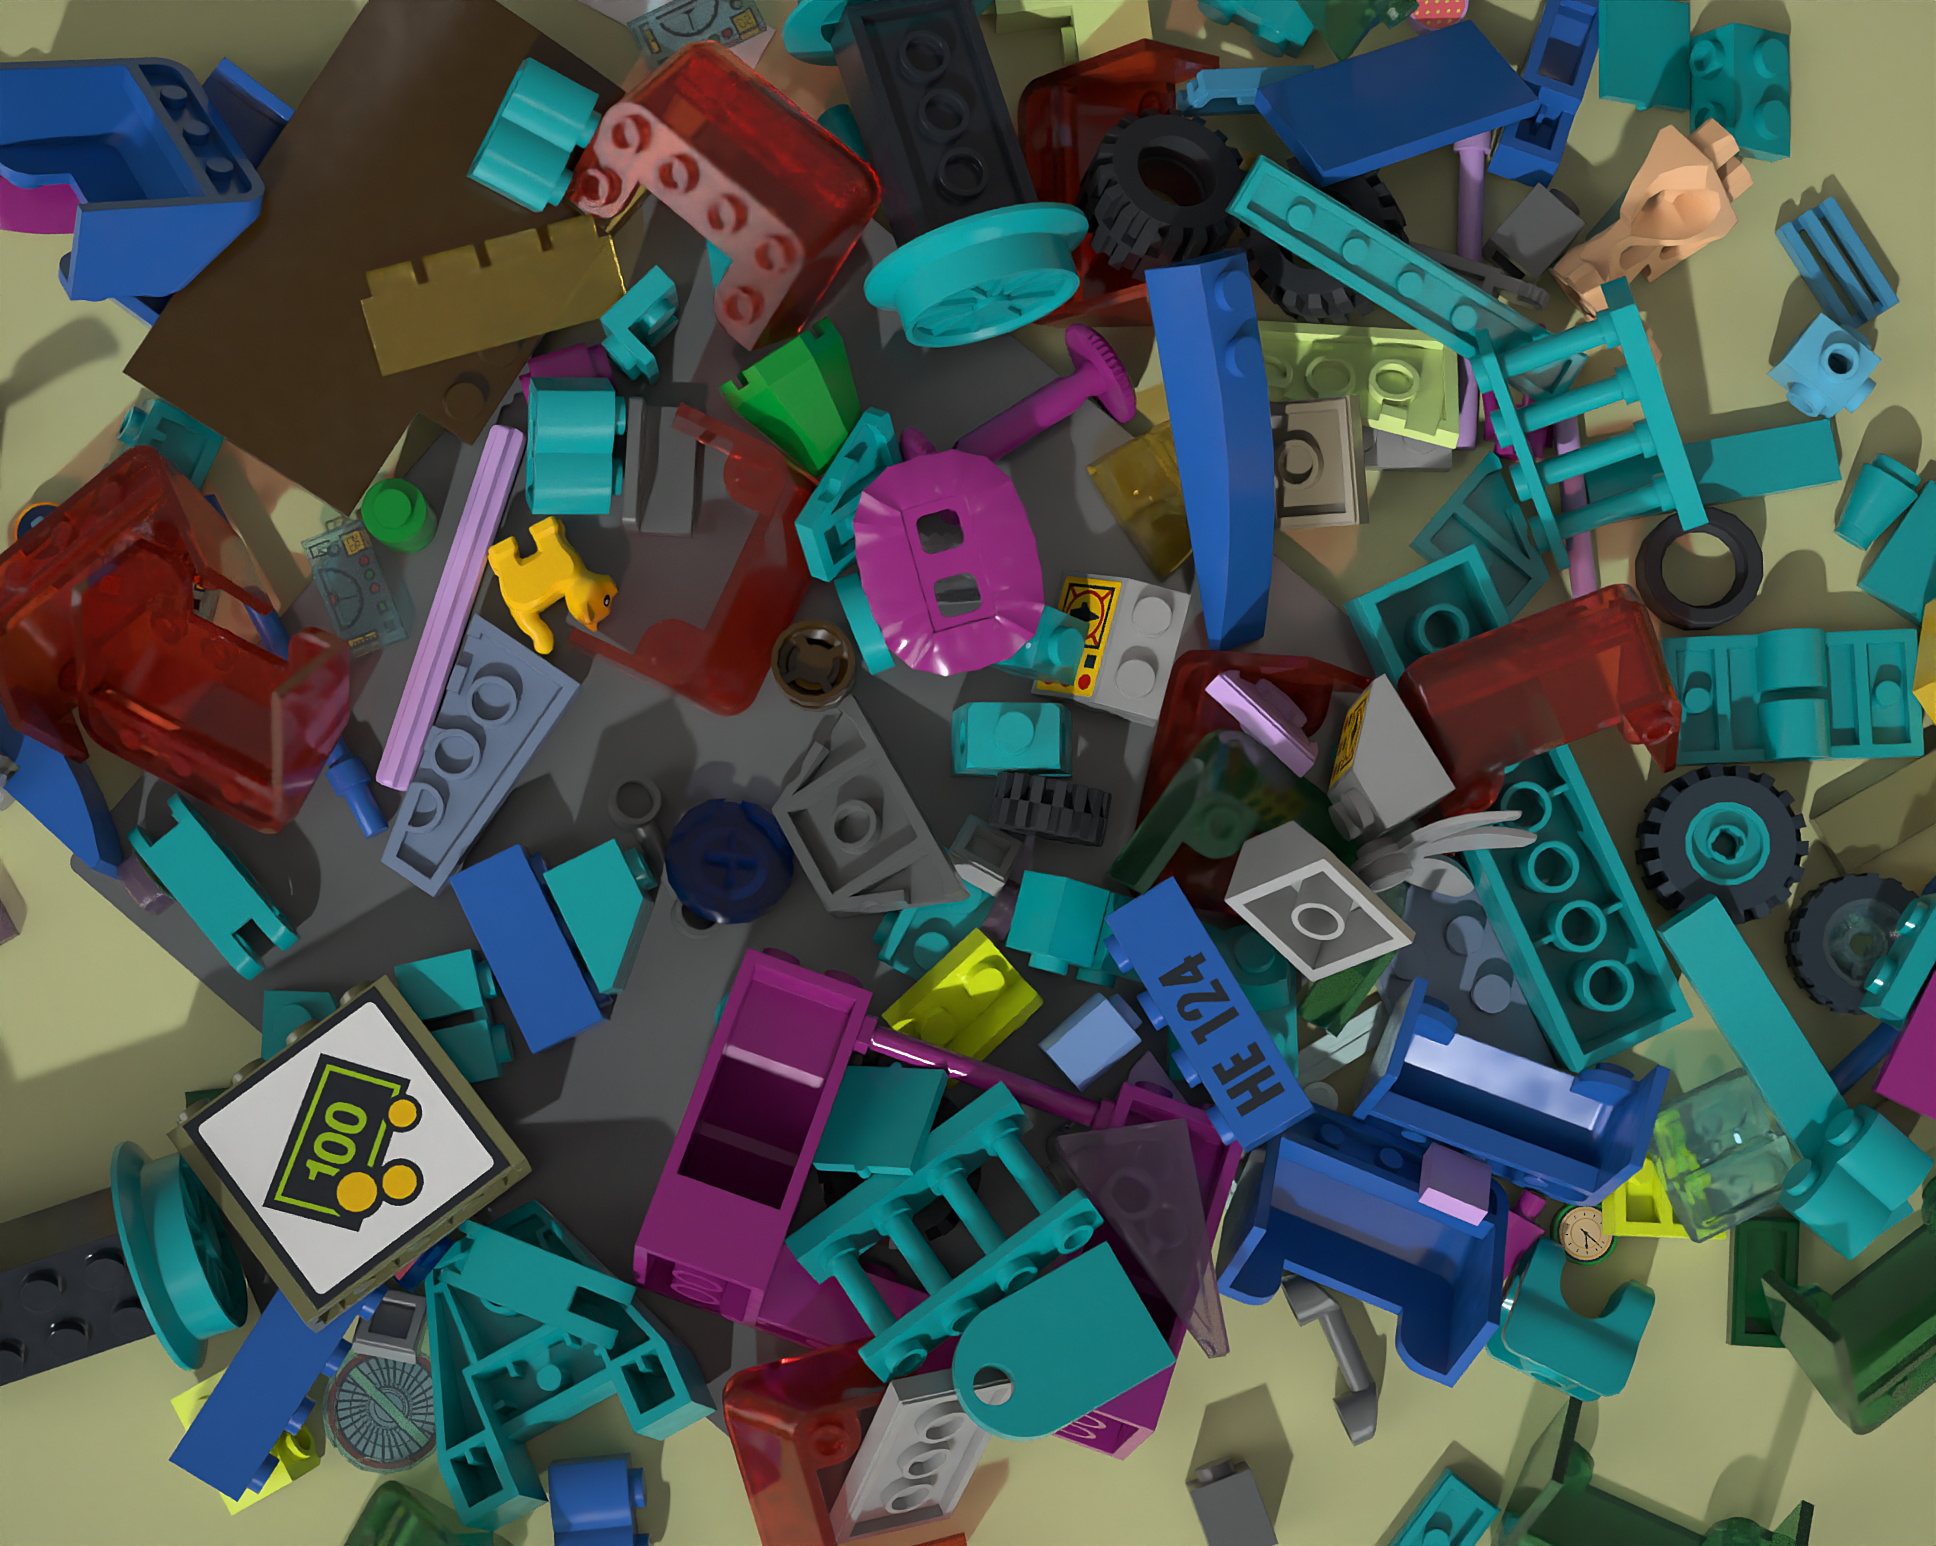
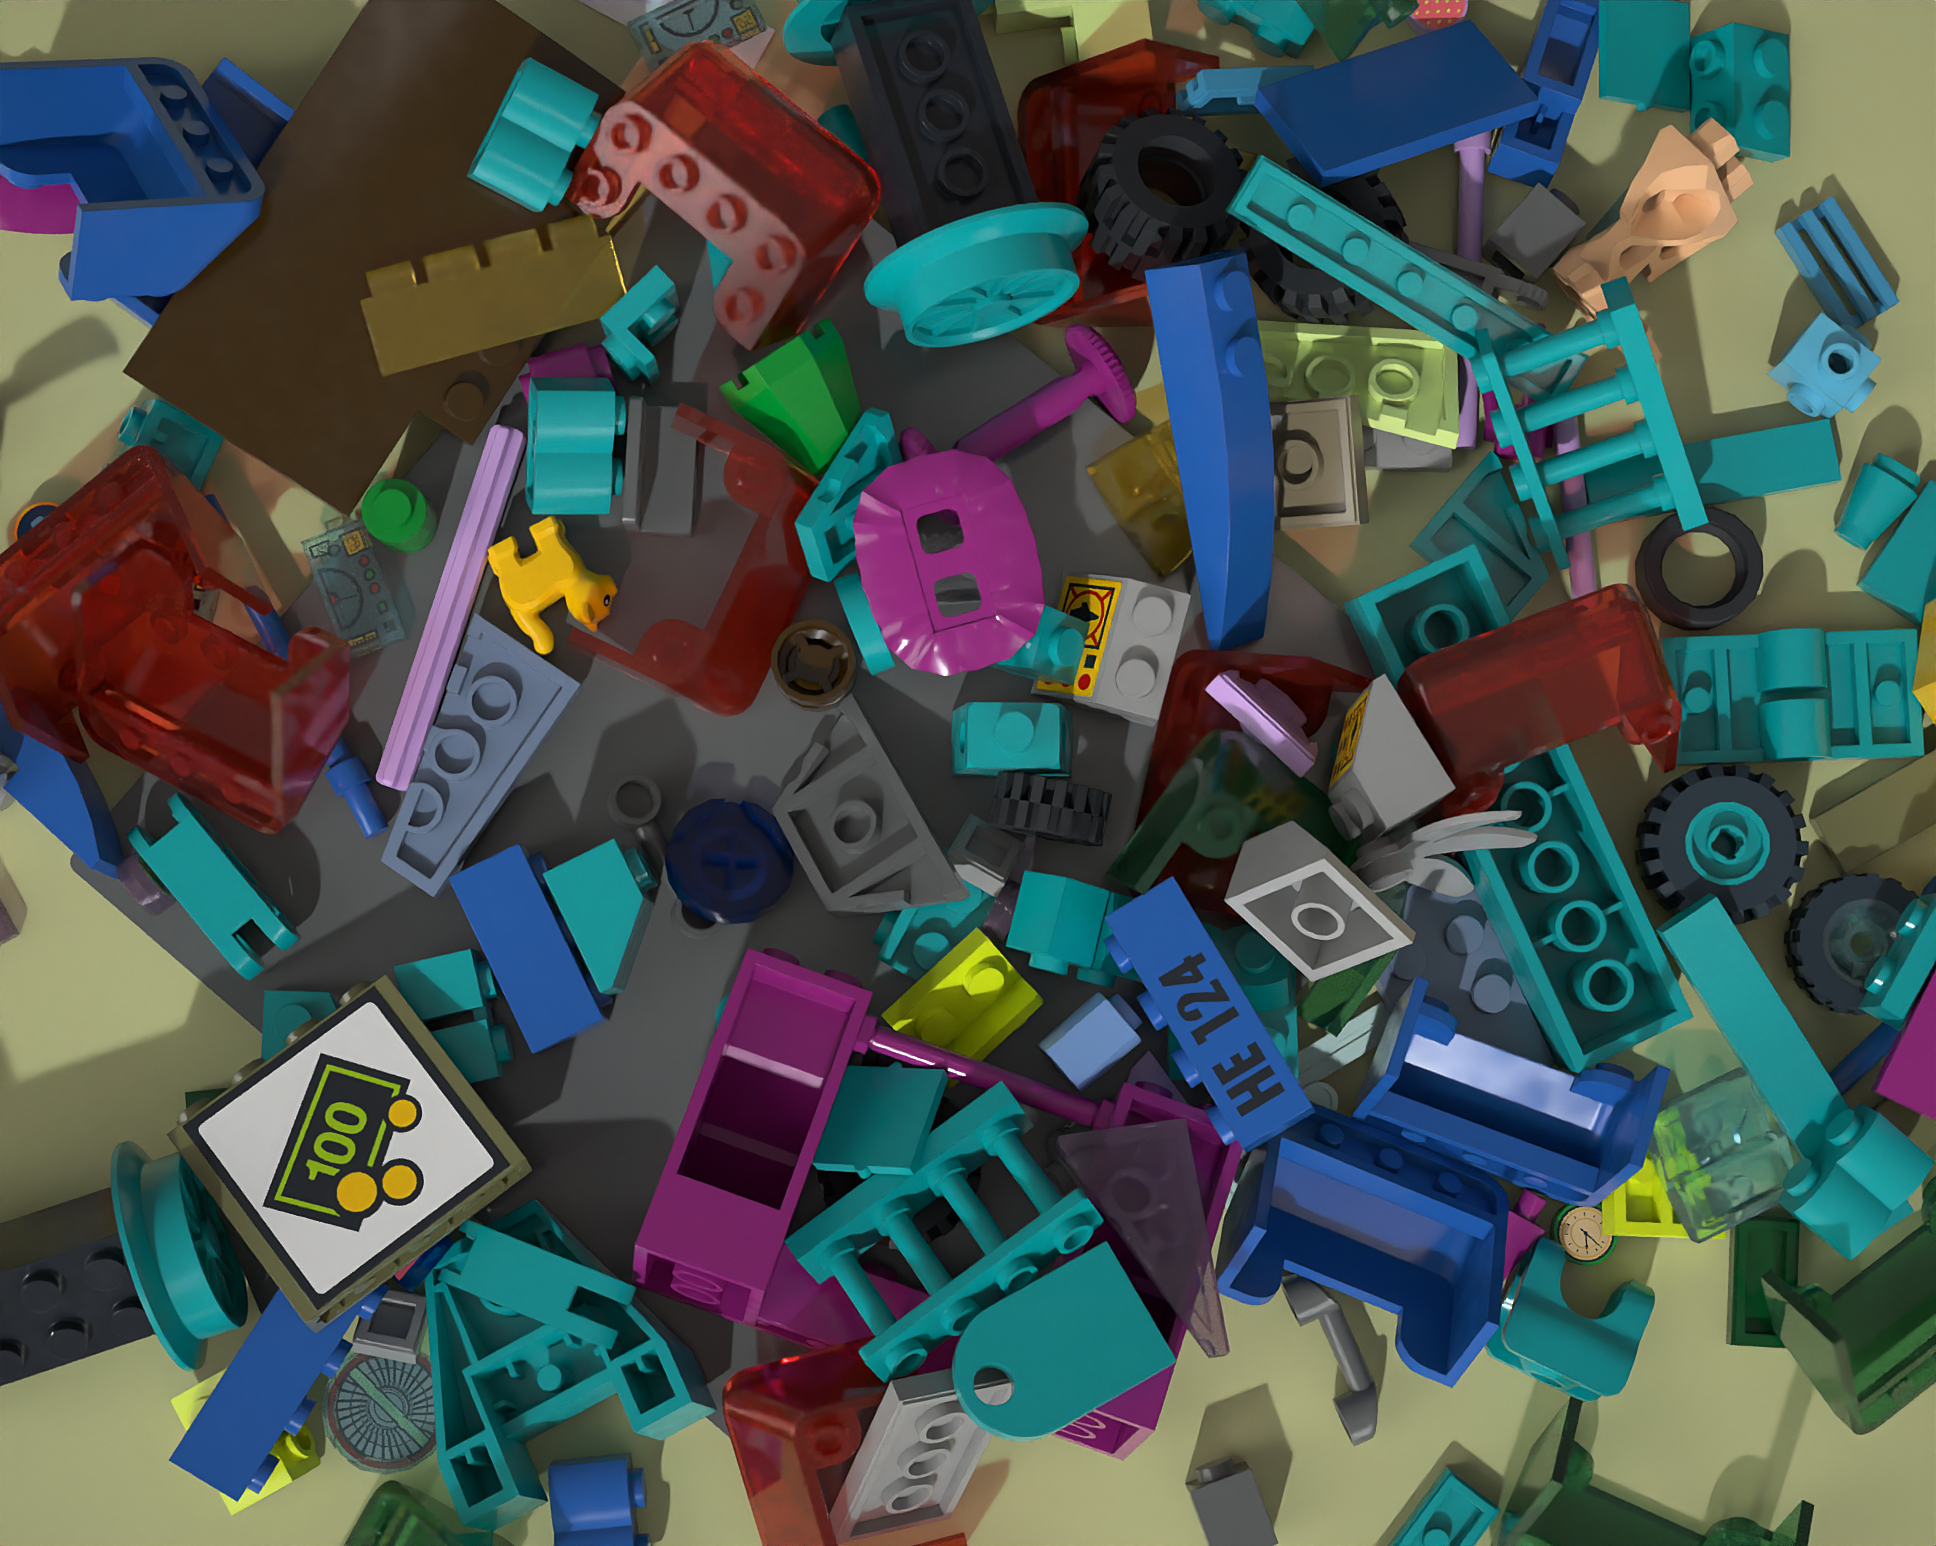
(1455, 1184): lavender tile -> none

